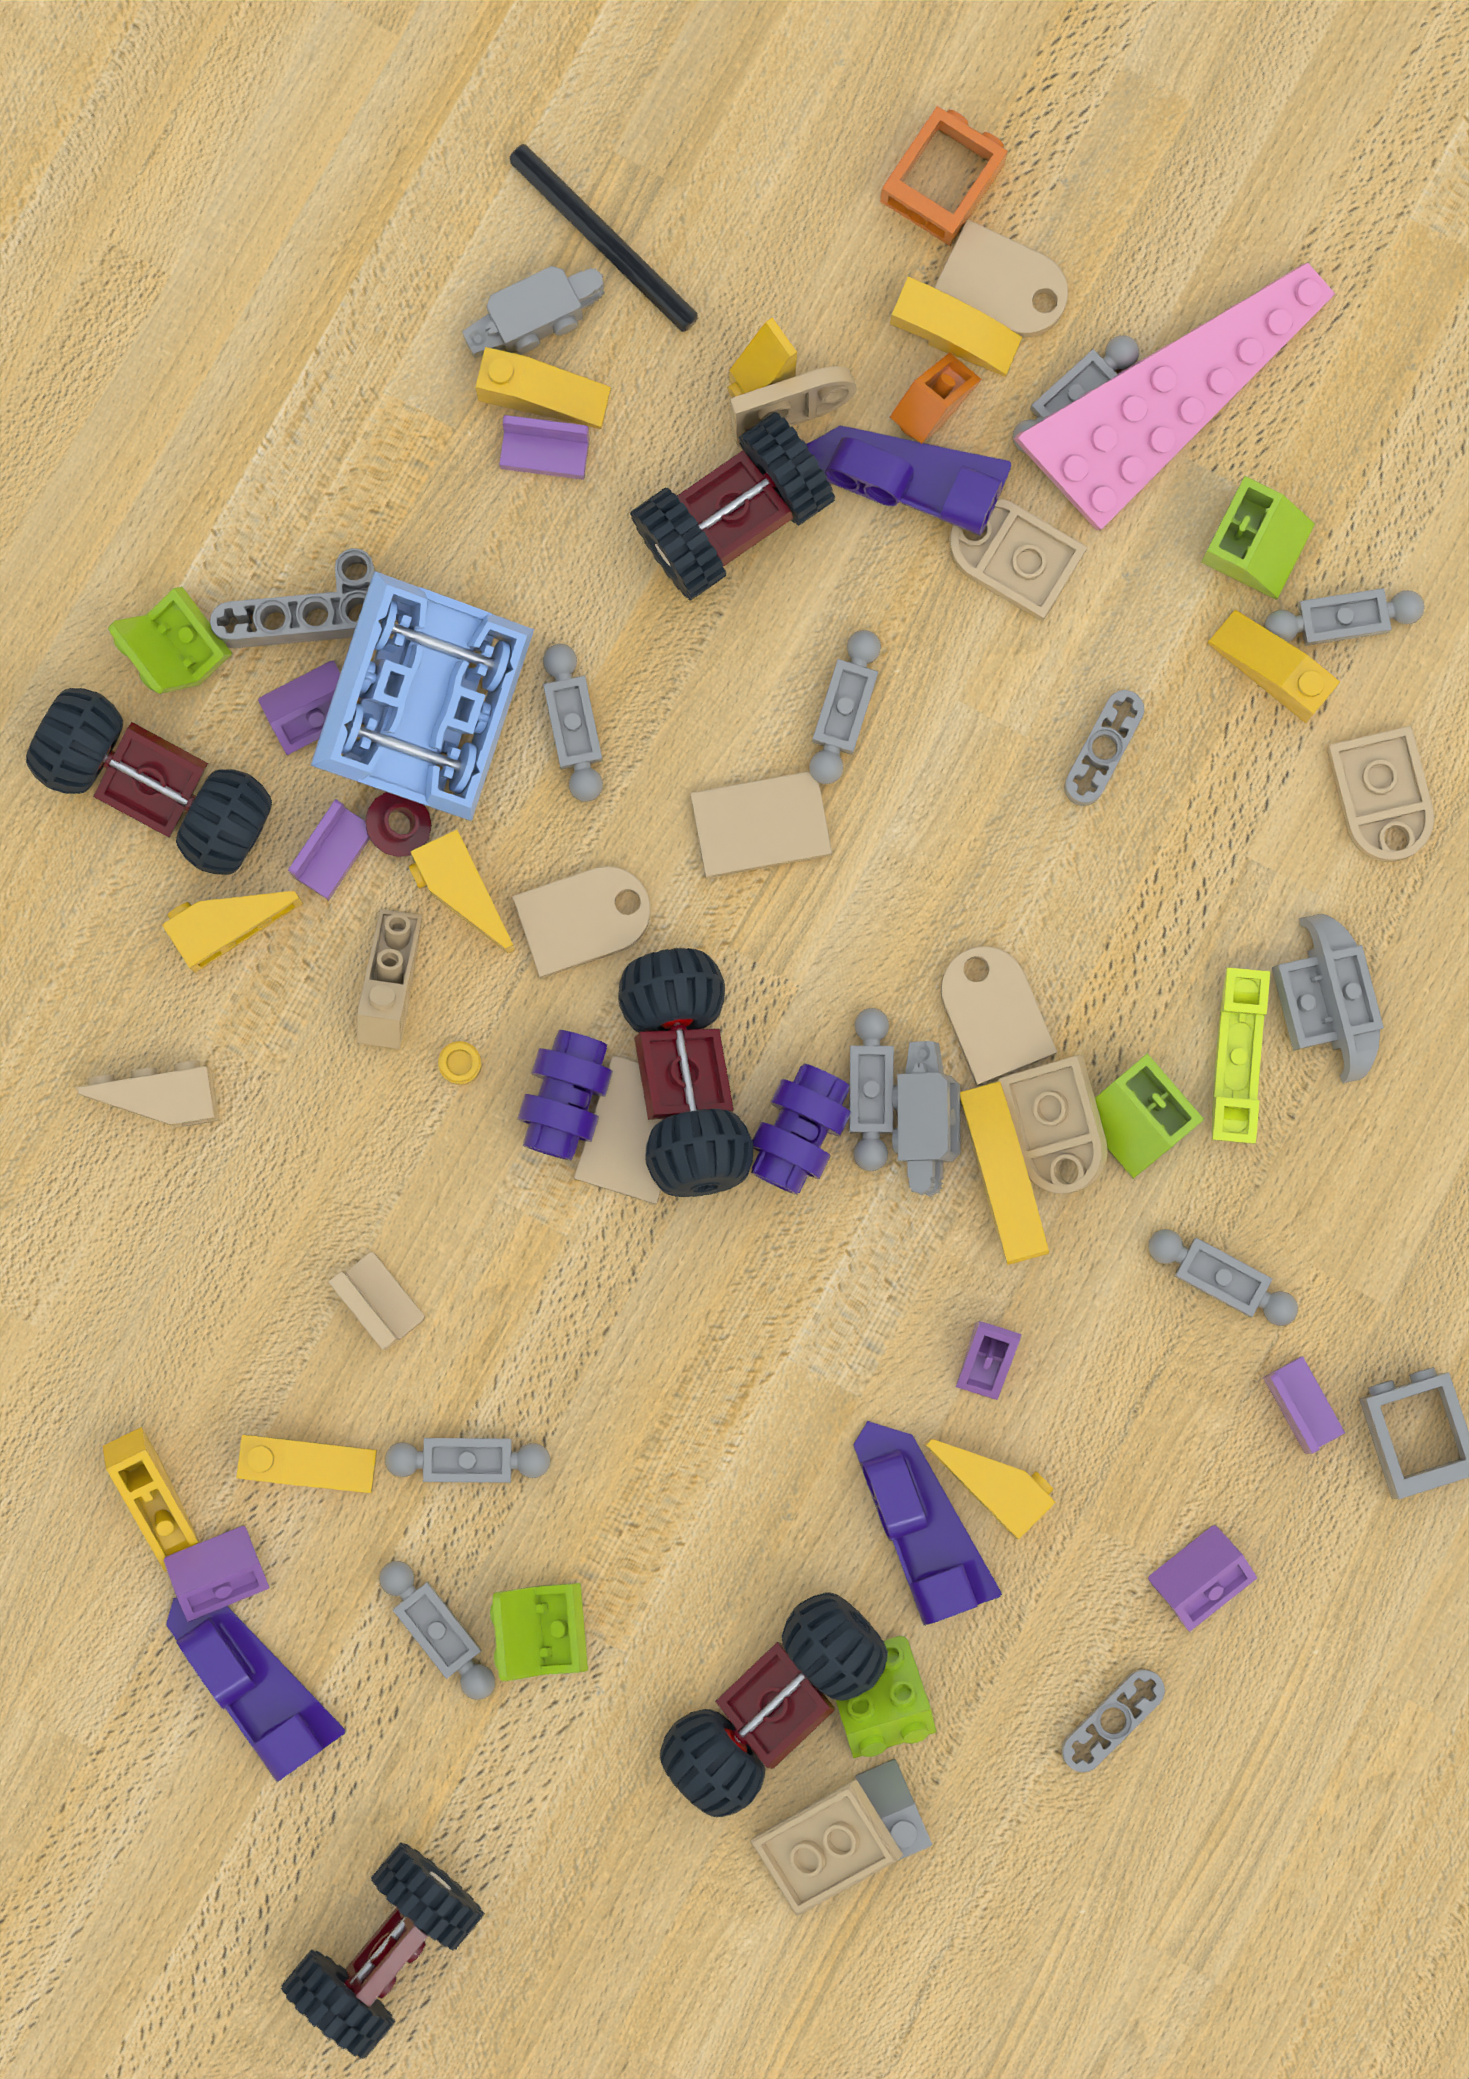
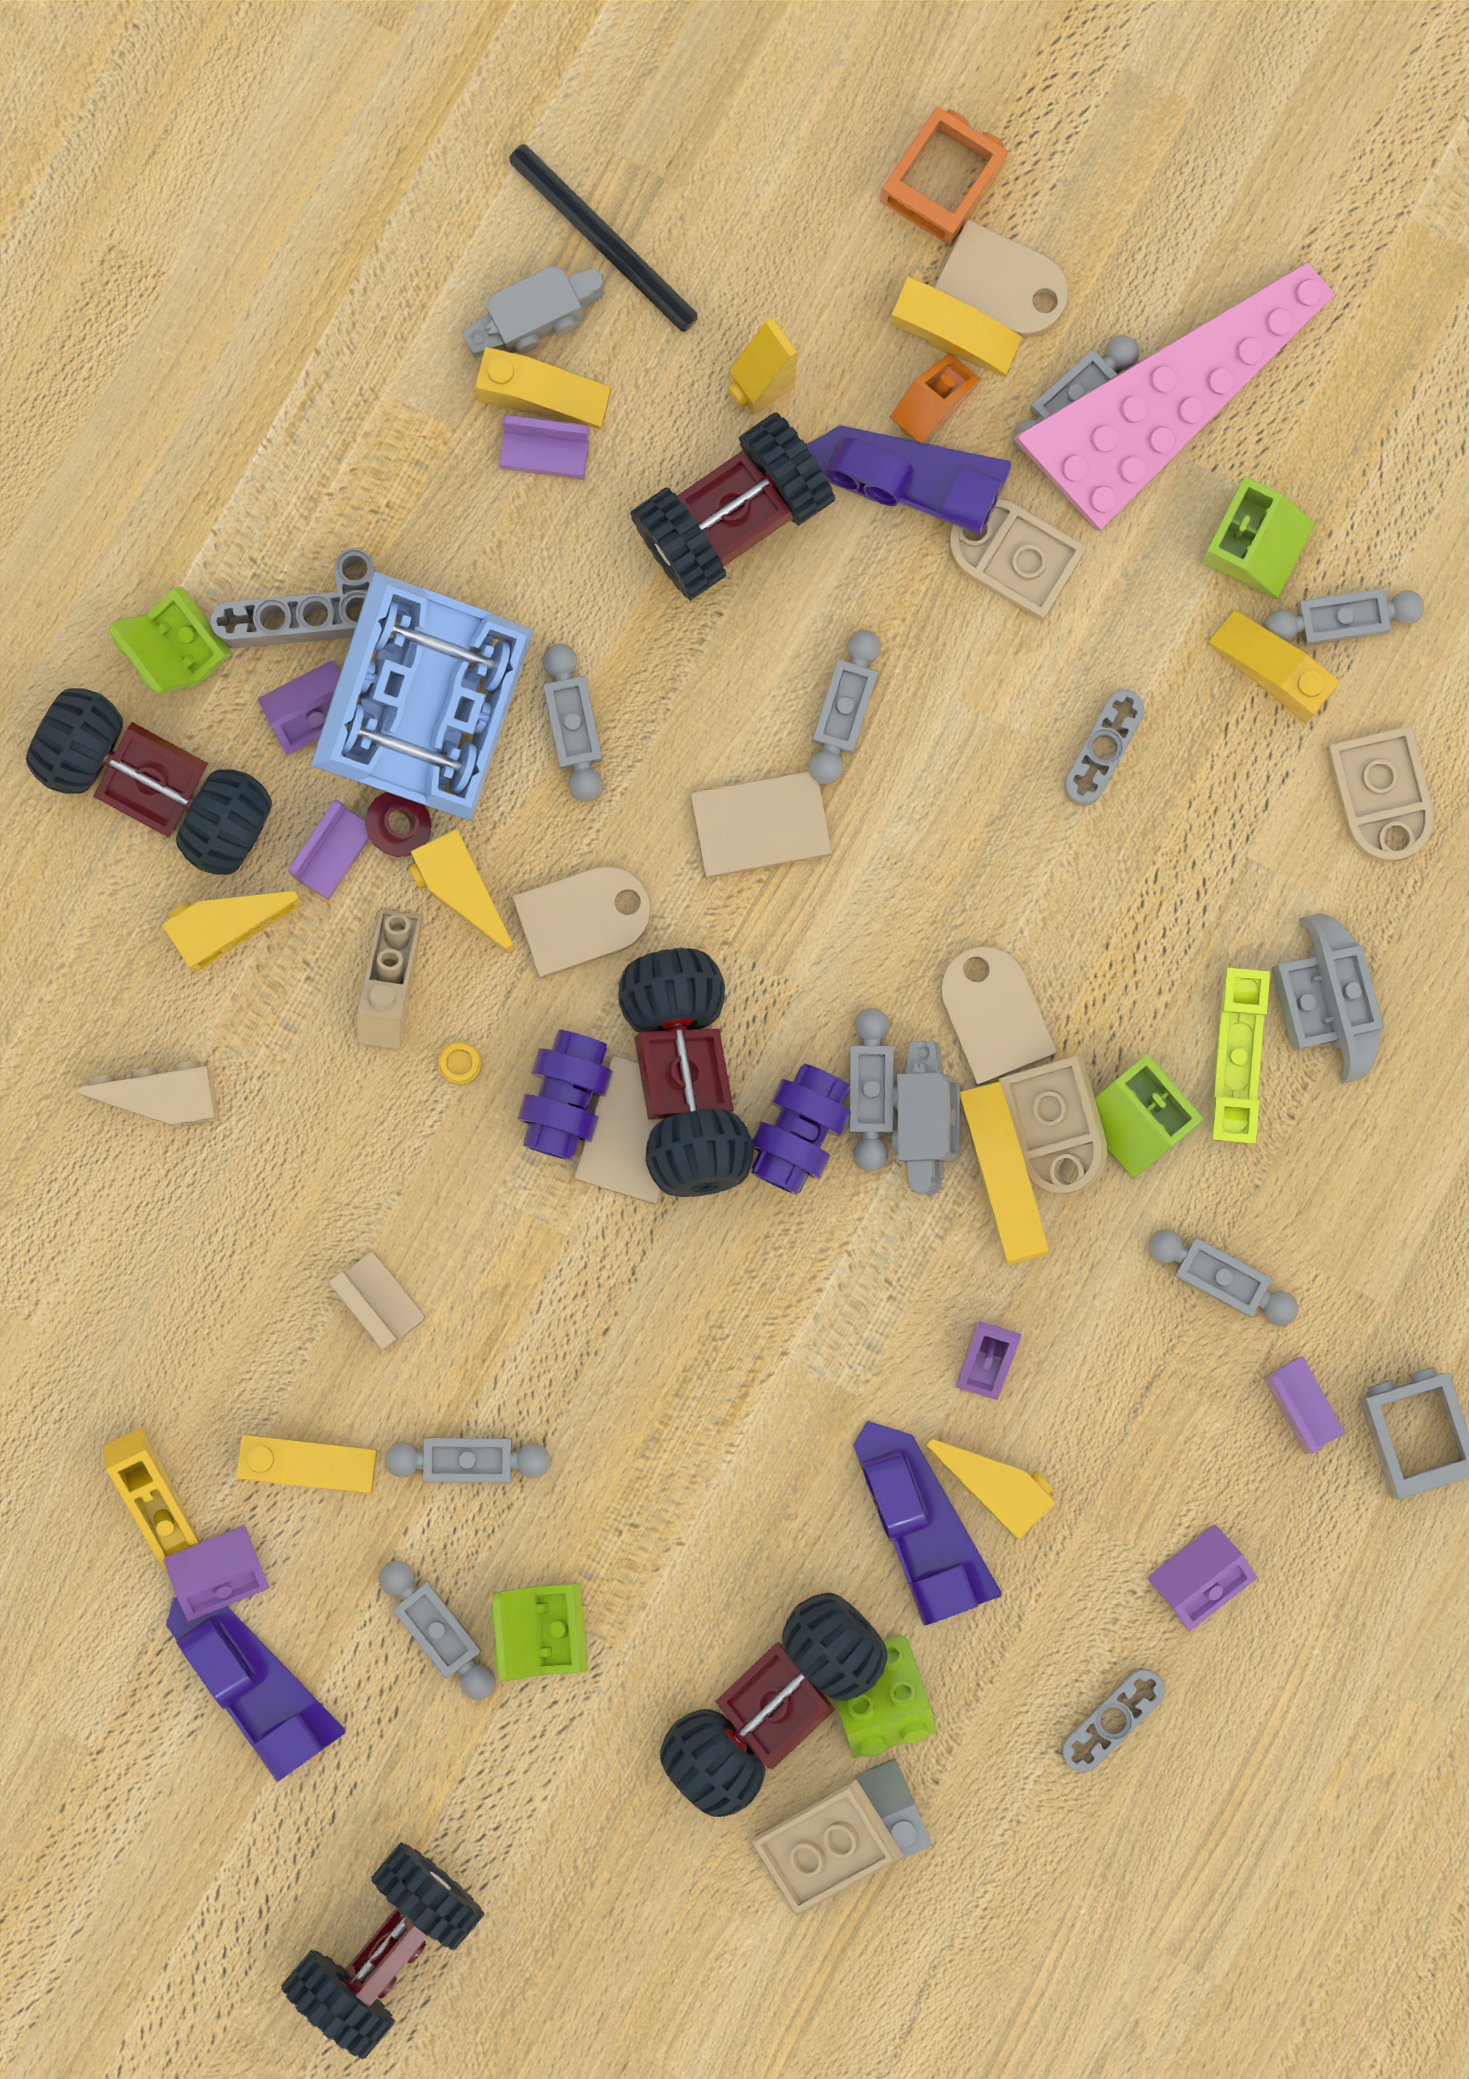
(794, 398): tan tile -> none

